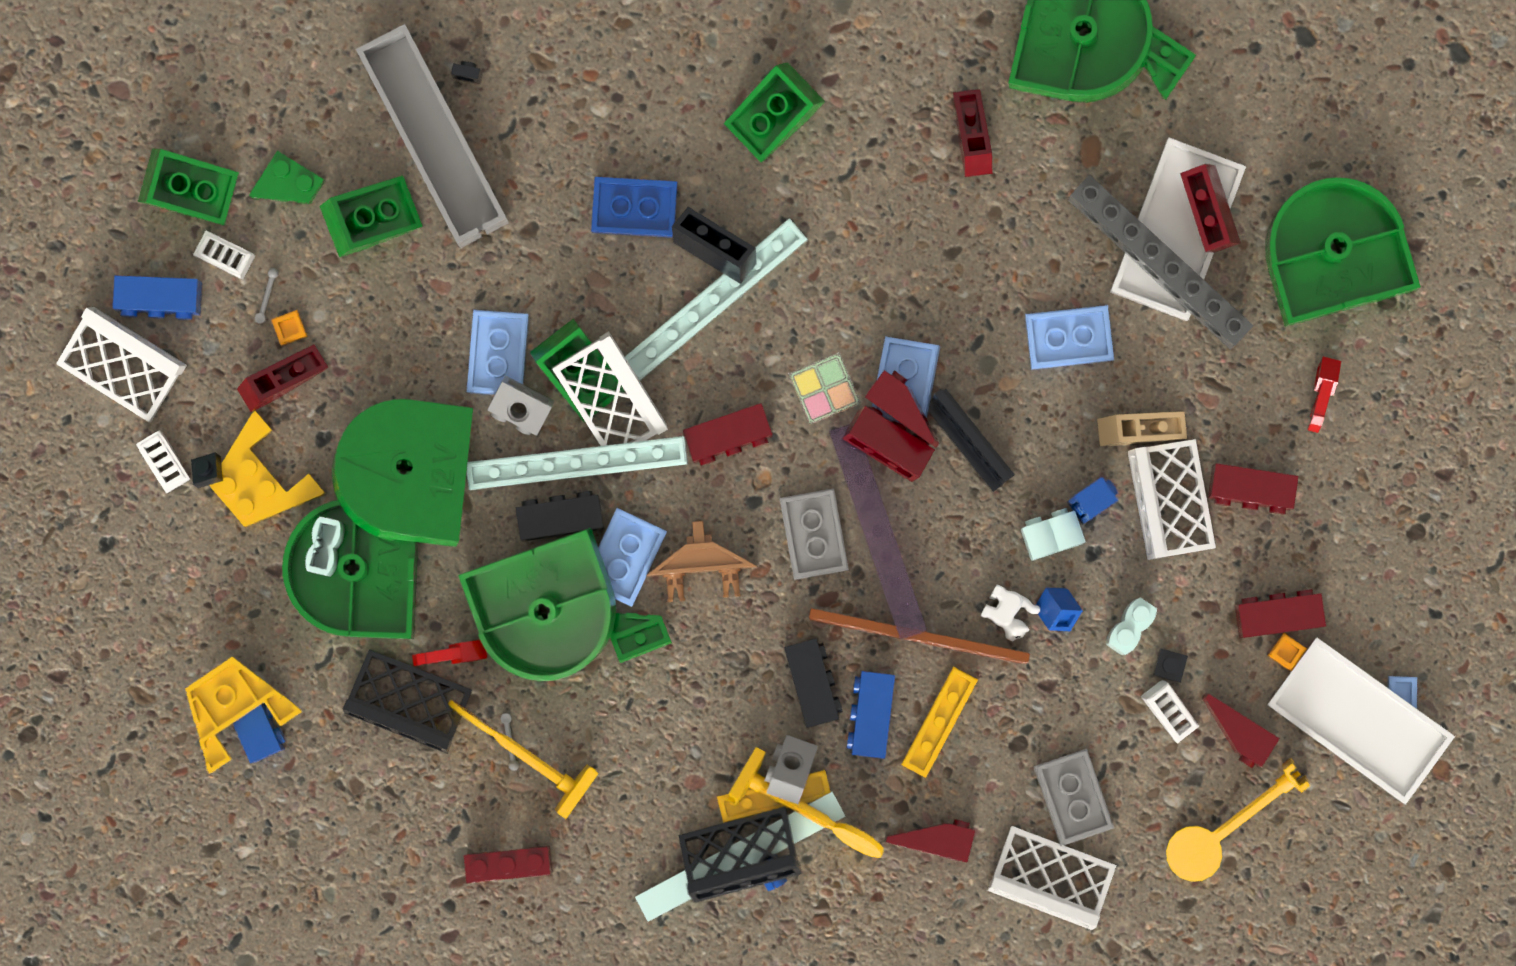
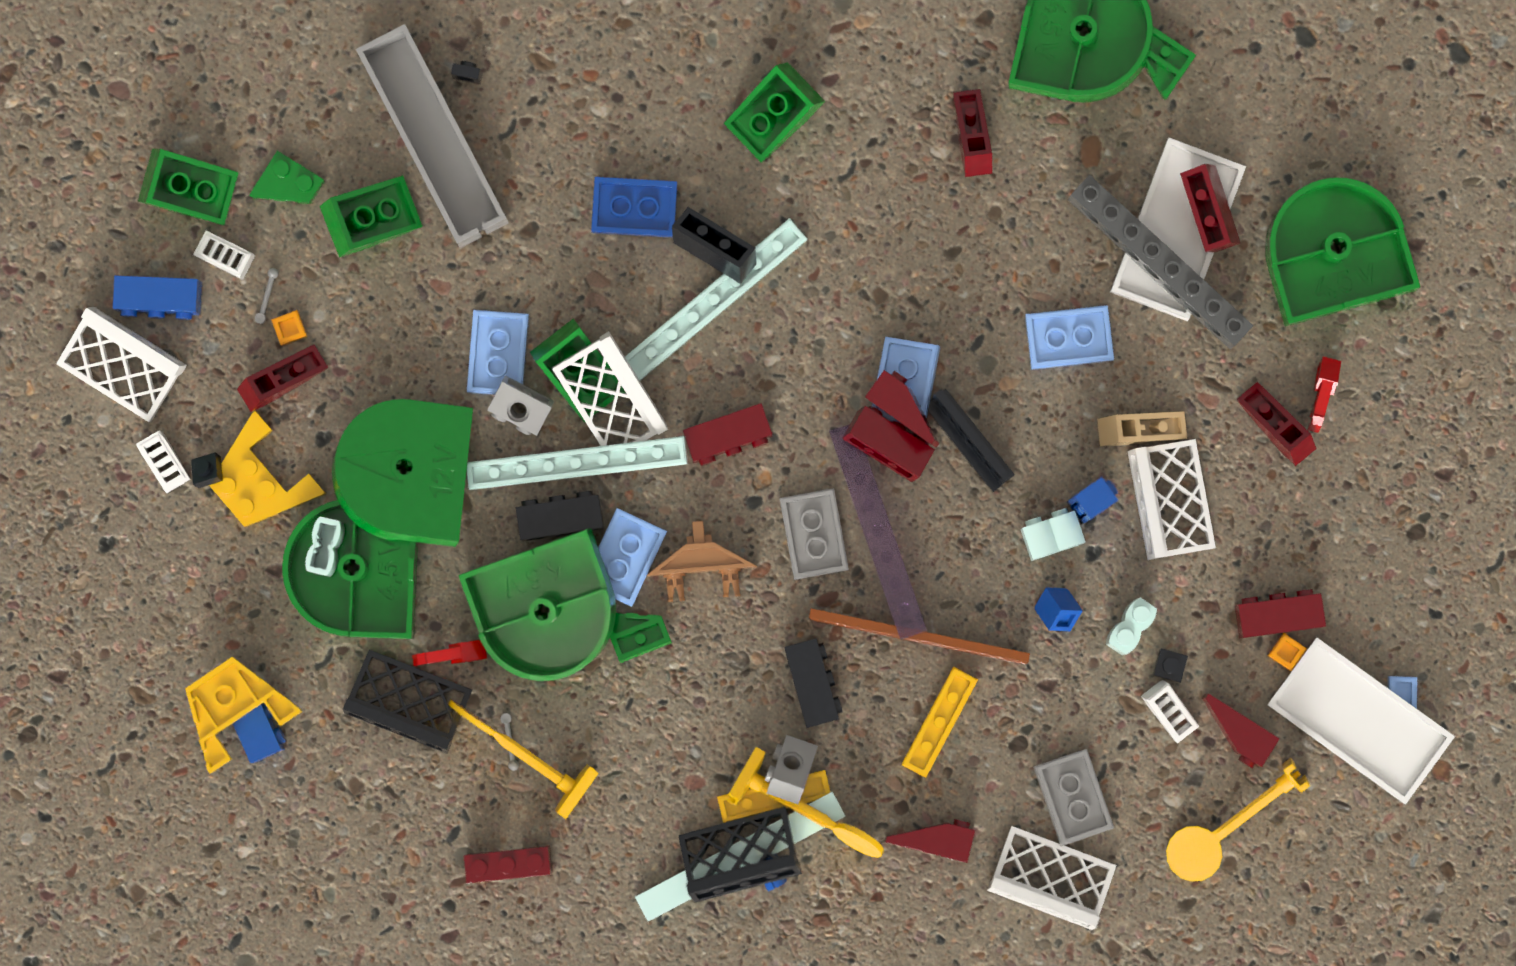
(824, 388): clear tile -> none
(871, 714): blue brick -> none
(1007, 608): white animal -> none
(1252, 488): dark red brick -> none
(1277, 424): none -> dark red slope

